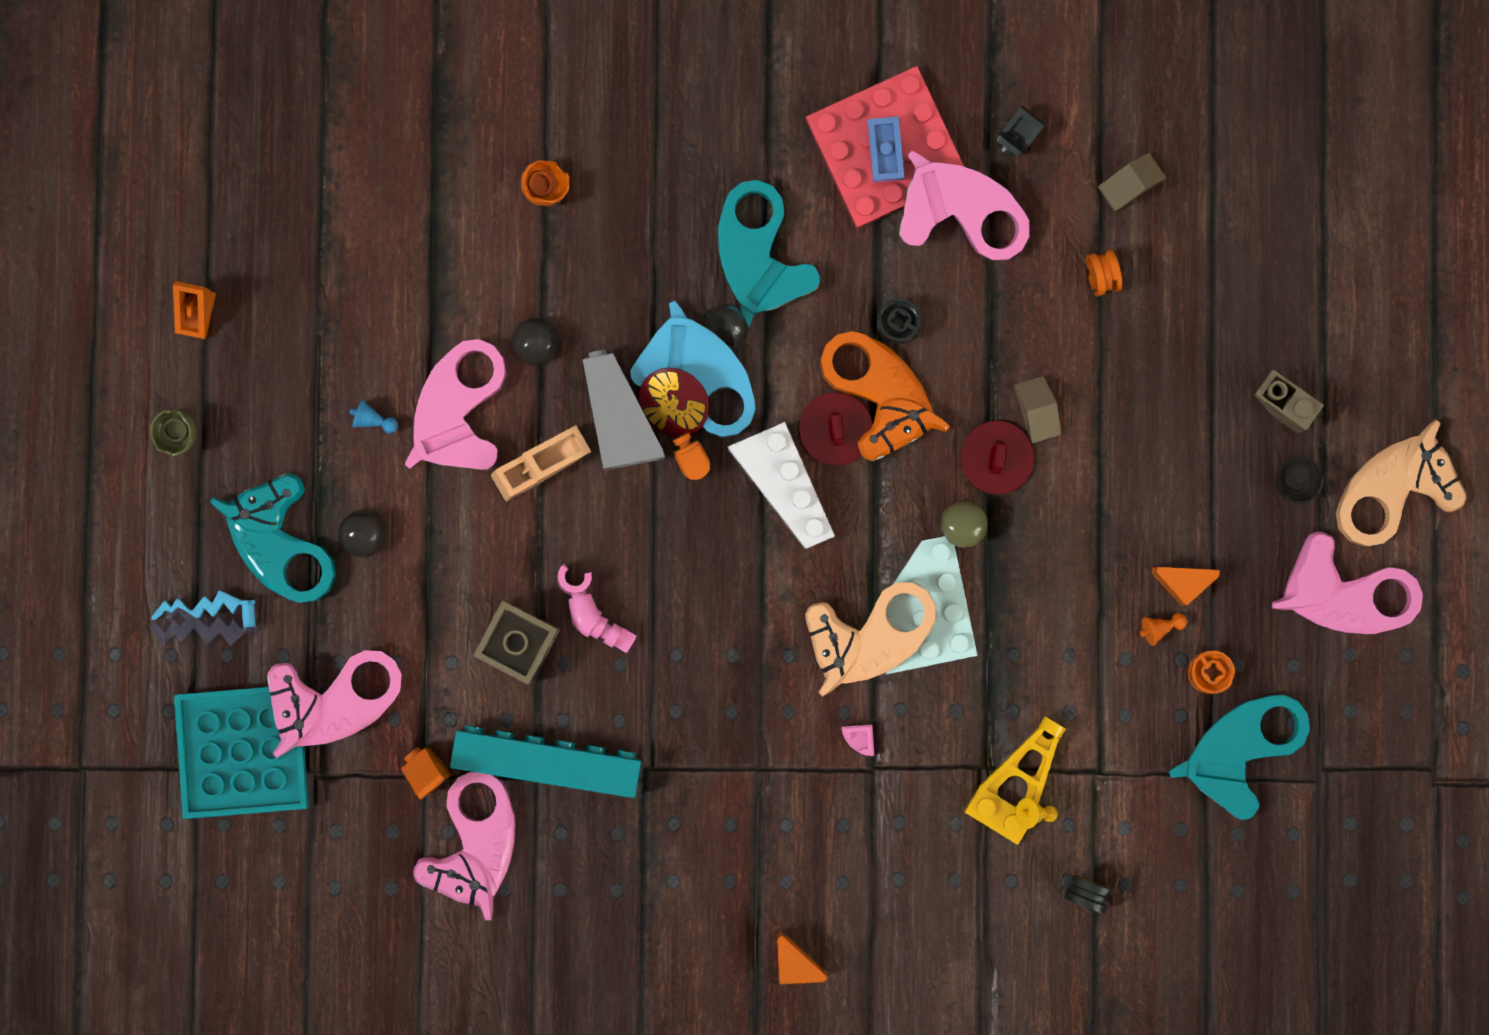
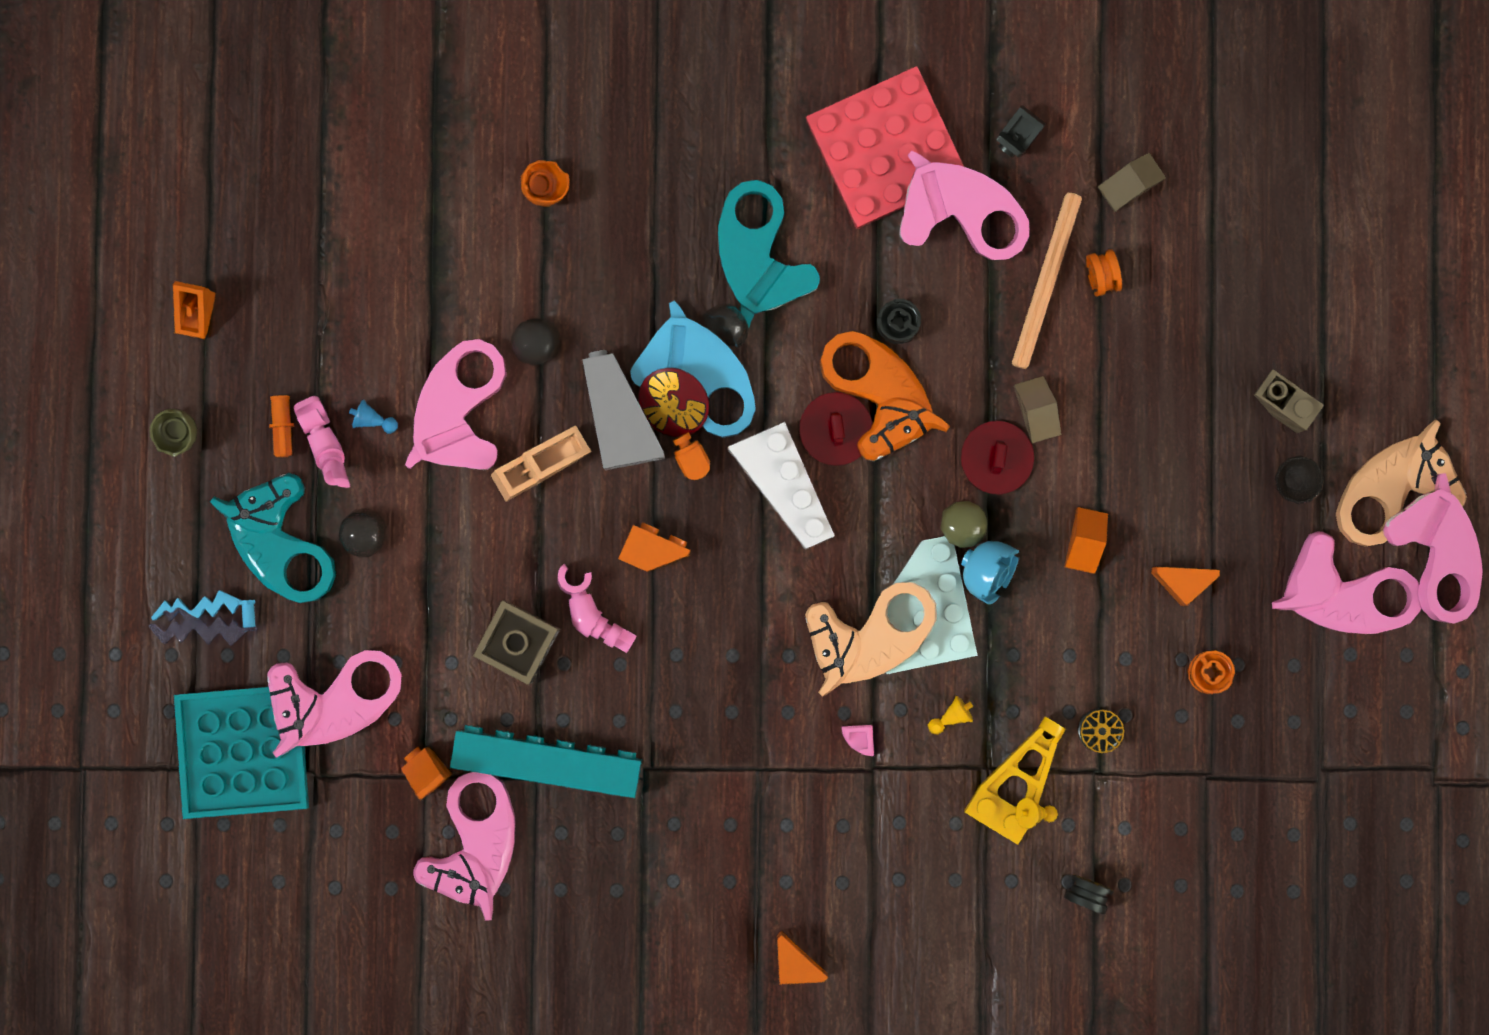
(281, 426): none -> orange axle
(322, 441): none -> bright pink piece
(651, 551): none -> orange slope
(885, 149): medium blue plate -> none
(956, 713): none -> yellow piece
(988, 569): none -> medium azure cylinder
(1046, 280): none -> light nougat axle
(1087, 540): none -> orange slope
(1100, 730): none -> wheel
(1156, 629): orange piece -> none
(1236, 737): teal animal -> none
(1445, 527): none -> bright pink animal

